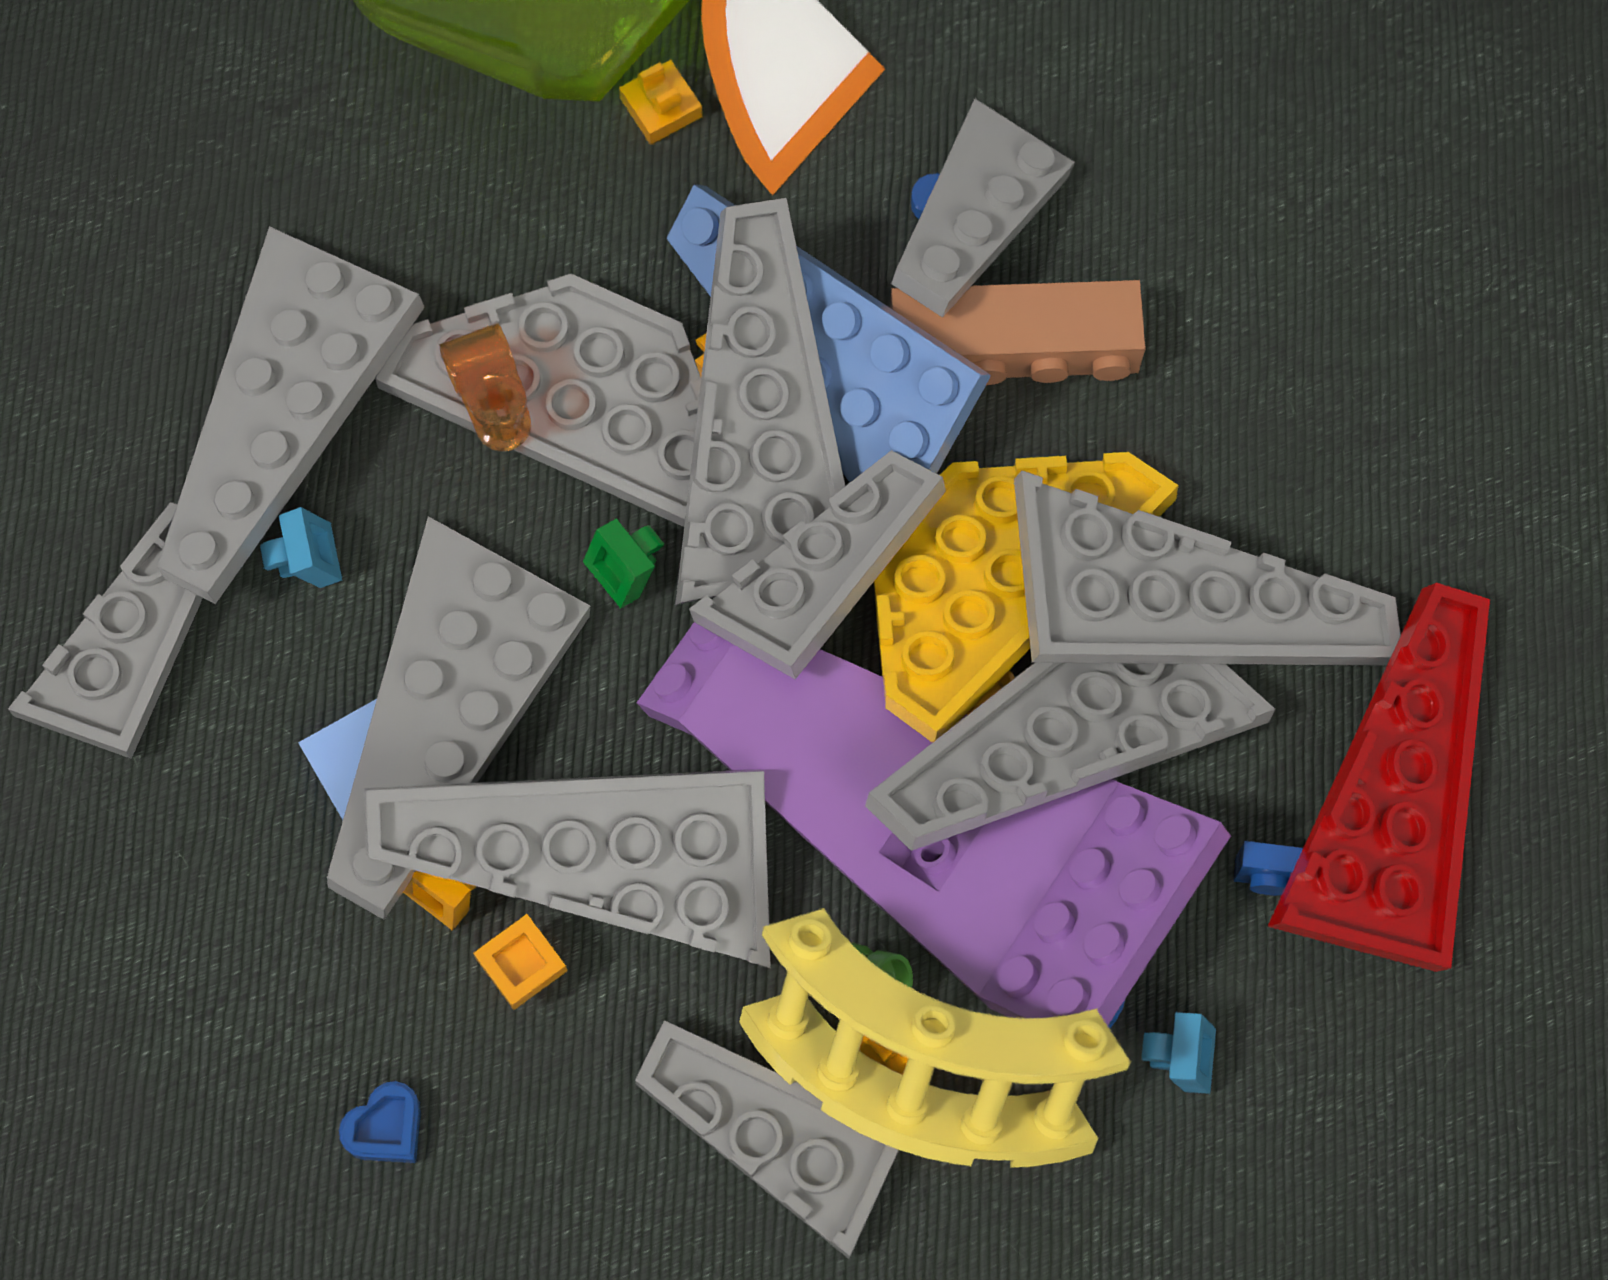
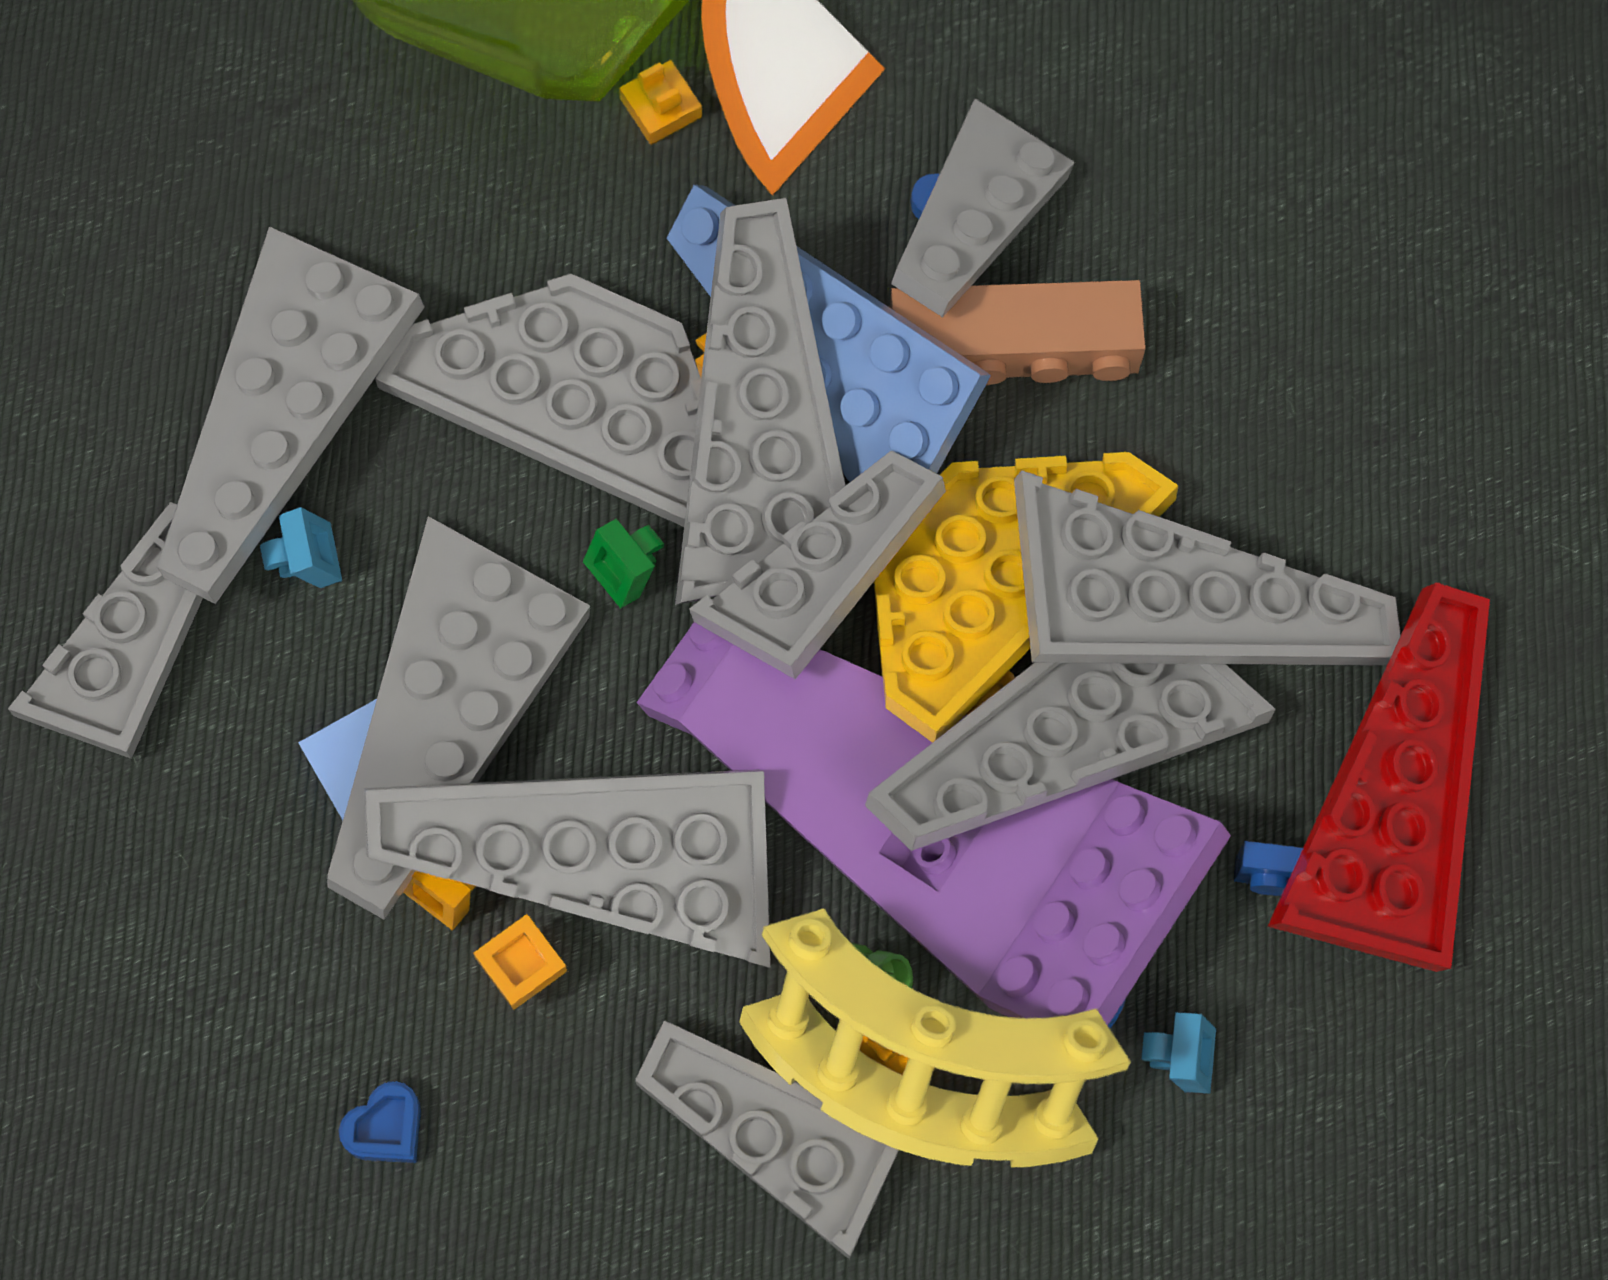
(489, 381): clear orange piece -> none

